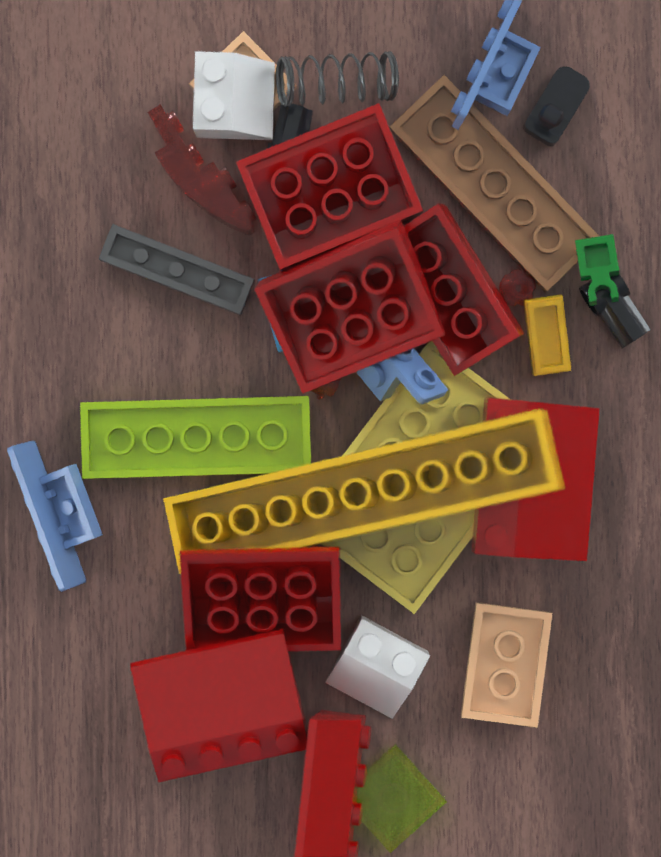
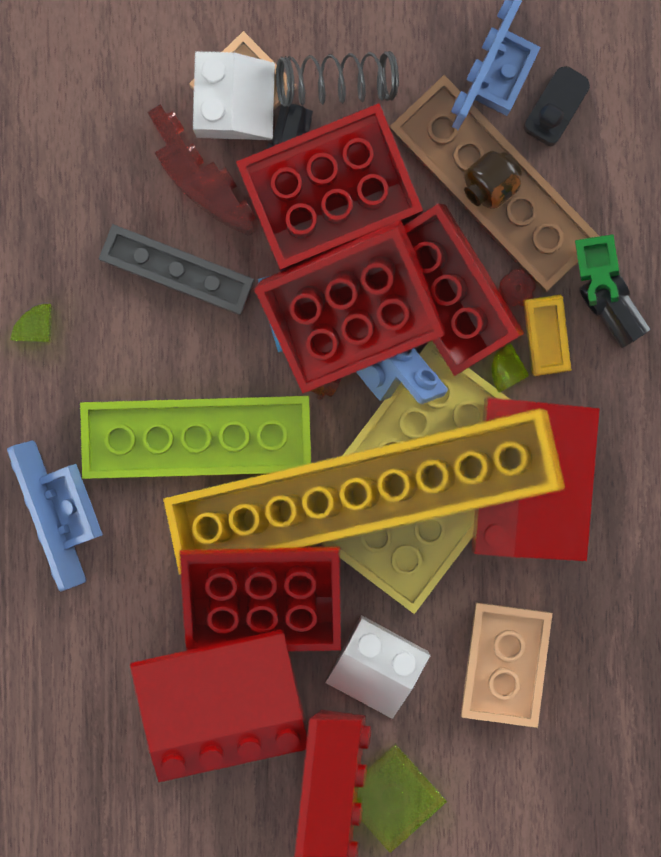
(34, 325): none -> clear neon green tile
(492, 179): none -> dark brown head
(507, 368): none -> clear neon green tile

